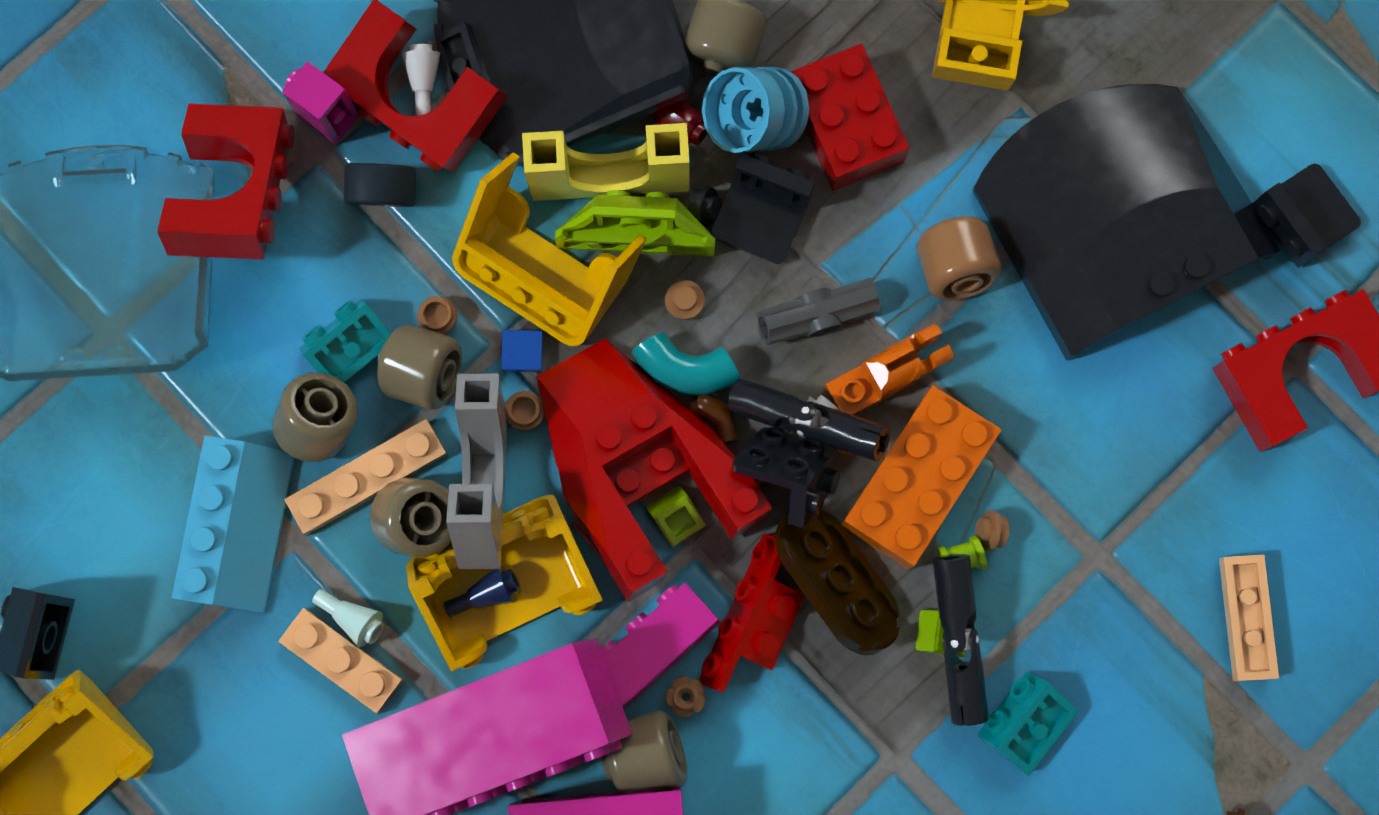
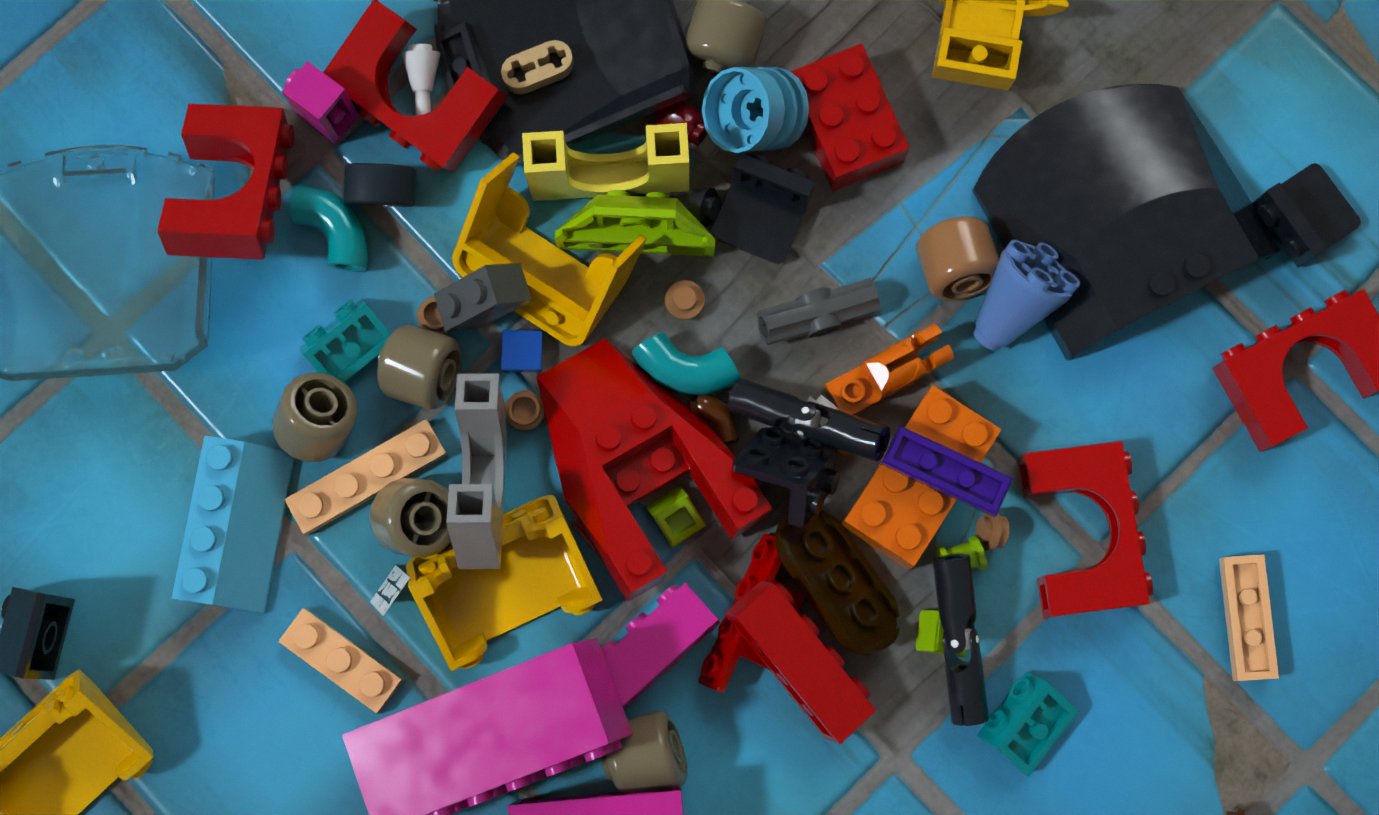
(336, 222): none -> teal cylinder
(358, 622): light aqua cone -> none
(389, 590): none -> white sticker
(482, 296): none -> dark grey brick
(493, 589): dark blue cone -> none
(535, 58): none -> tan beam
(674, 696): medium nougat plate -> none
(801, 661): none -> red brick
(947, 471): none -> dark purple tile
(1022, 293): none -> medium blue cone
(1102, 476): none -> red arch

